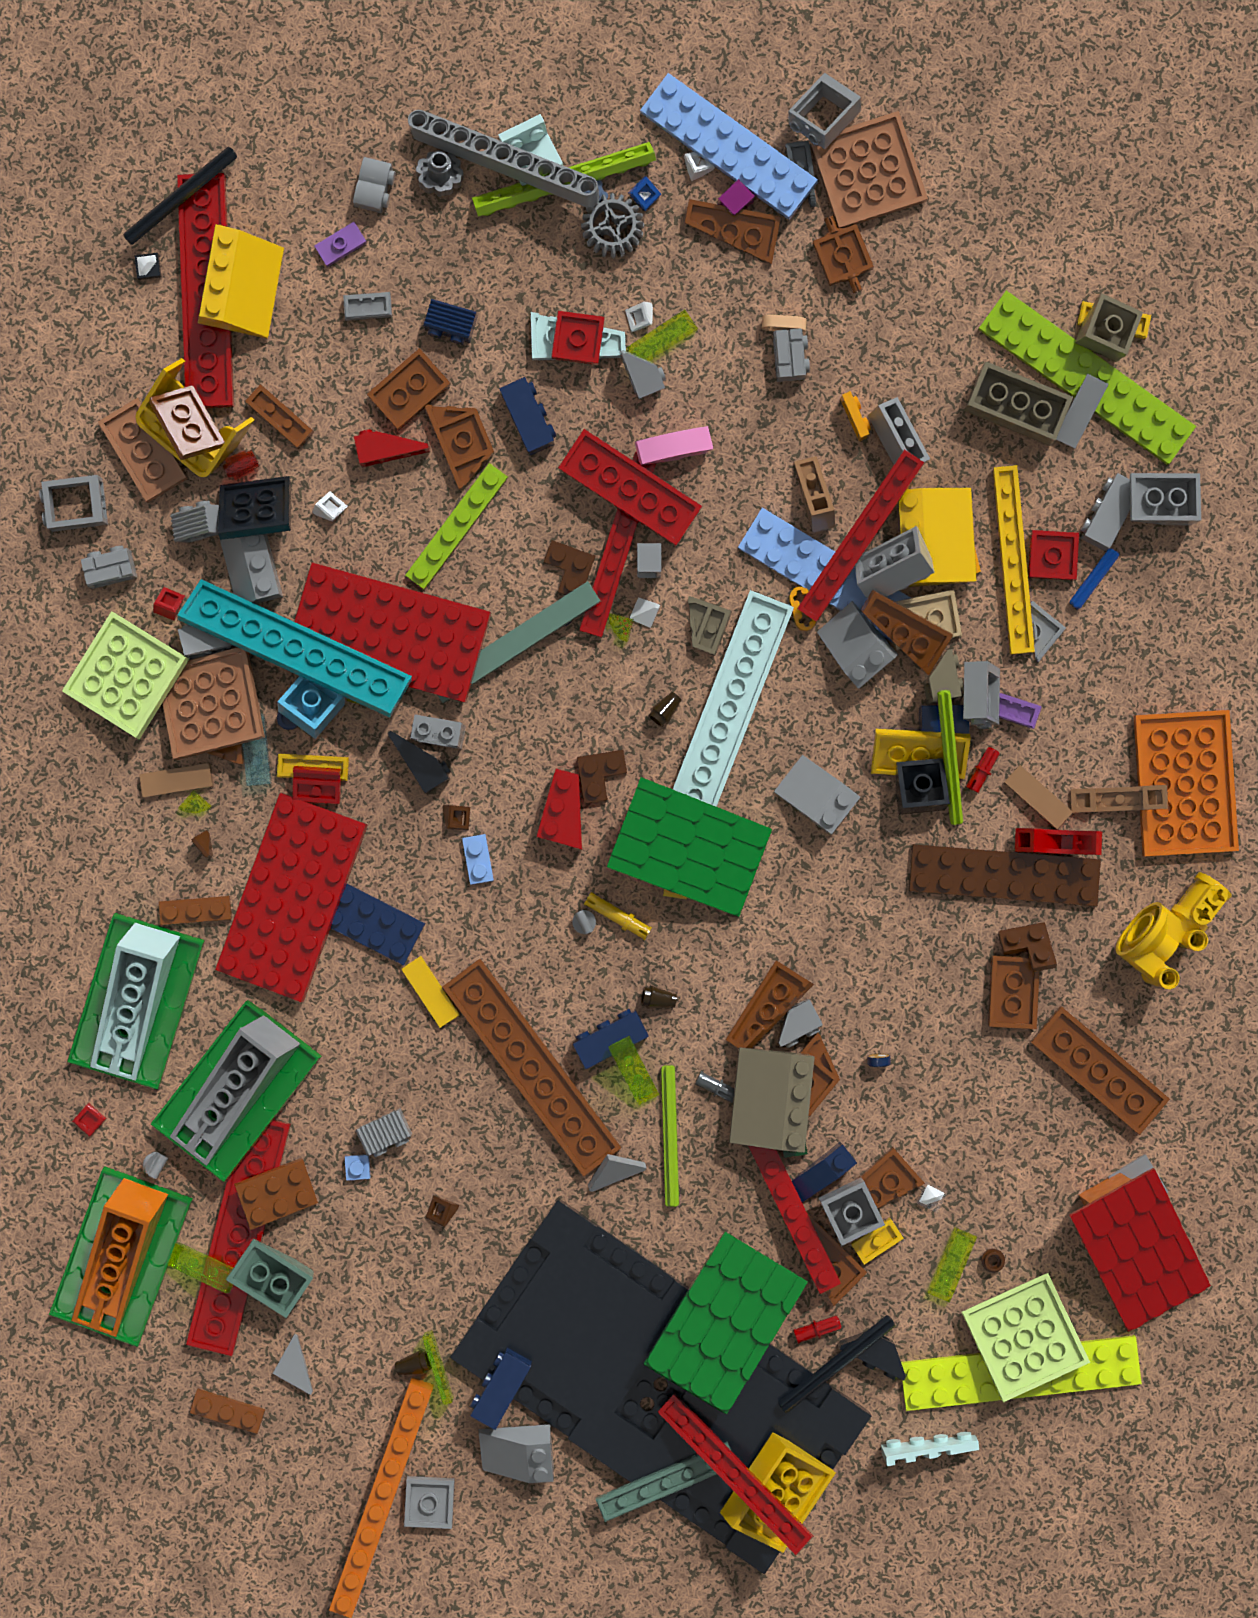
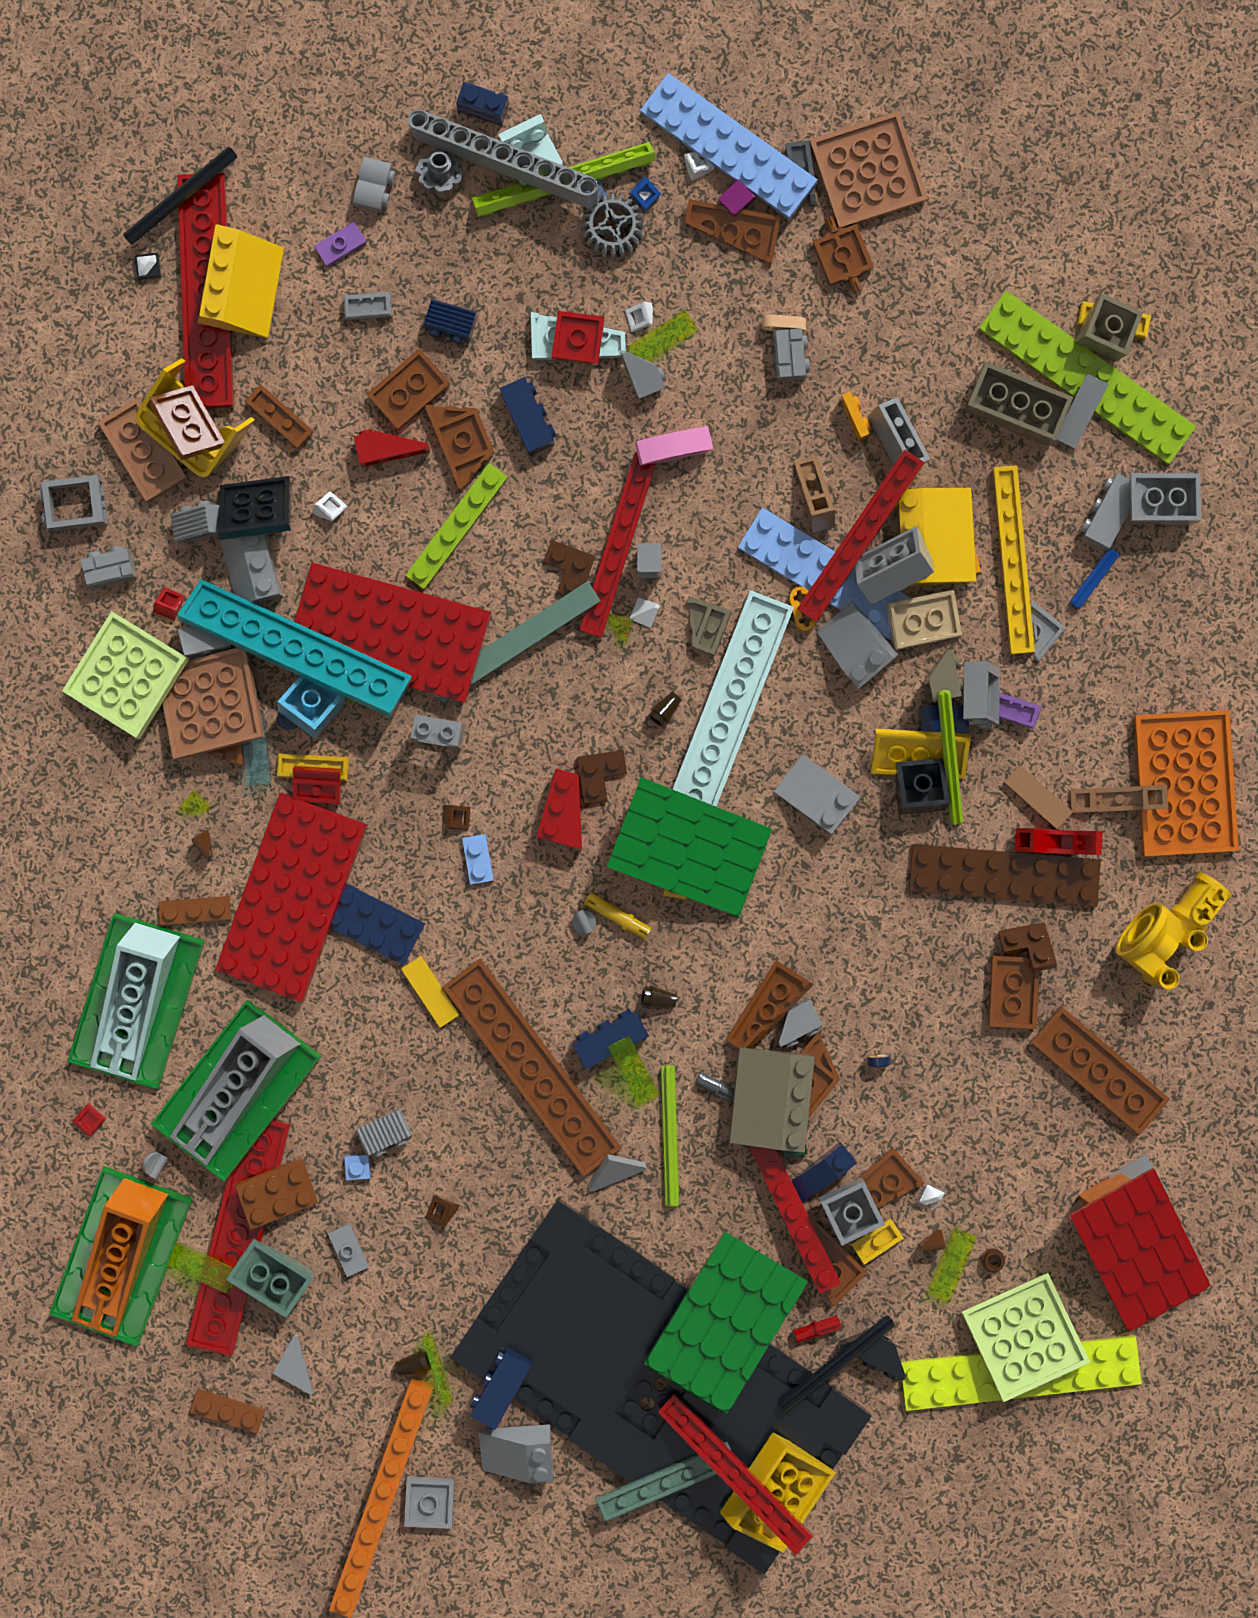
(176, 780): medium nougat tile -> none
(241, 464): clear red brick -> none
(348, 1250): none -> light grey plate
(426, 768): black slope -> none
(482, 103): none -> dark blue brick
(630, 487): red plate -> none
(837, 94): light grey window -> none
(909, 631): dark orange wing -> none
(931, 1448): light aqua wing -> none
(933, 1242): none -> reddish brown slope
(983, 769): red axle -> none
(1053, 555): red plate -> none

